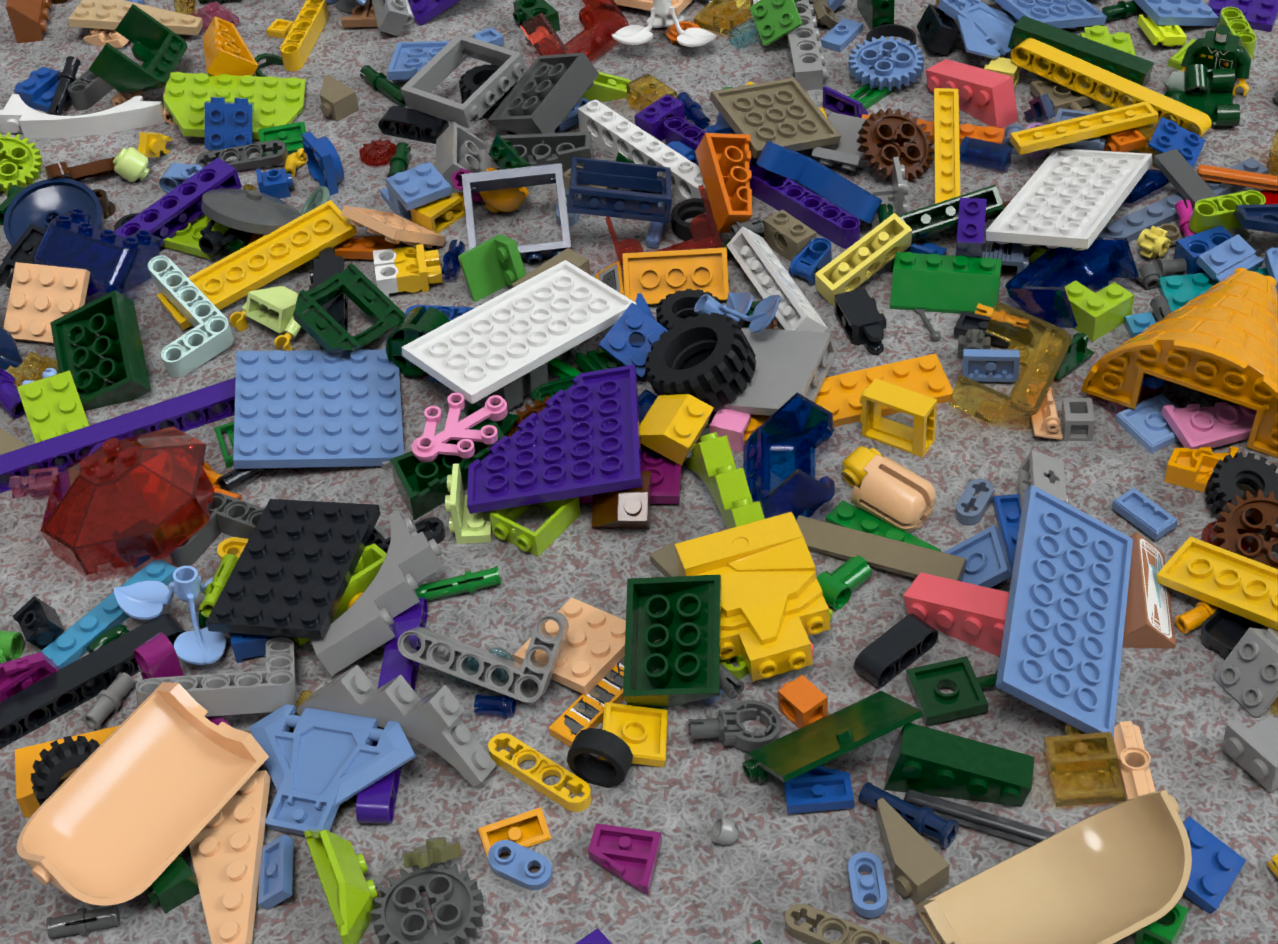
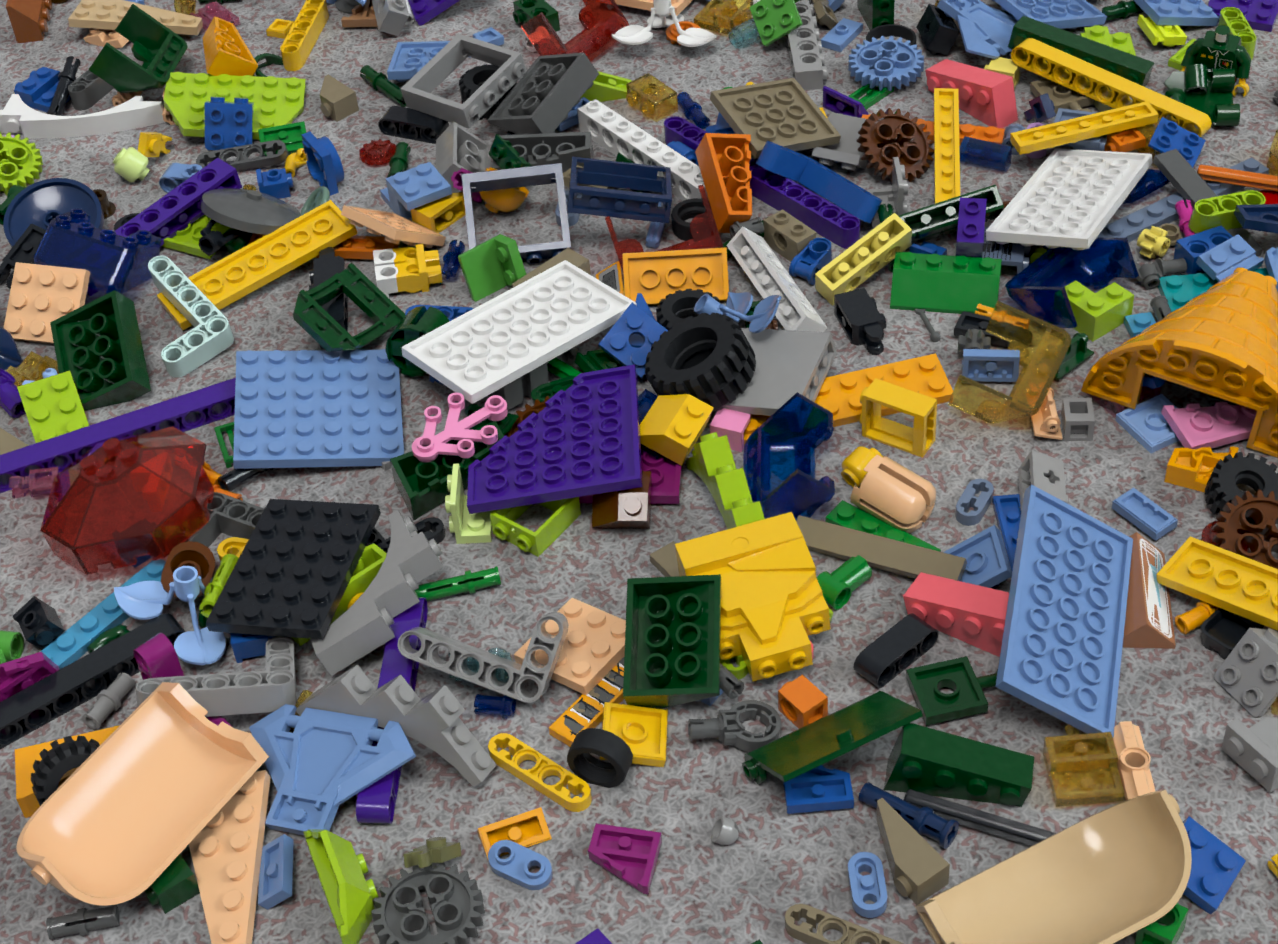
(82, 171): reddish brown beam -> none
(189, 554): none -> reddish brown piece
(273, 309): yellowish green torso -> none
(653, 117): dark purple brick -> none

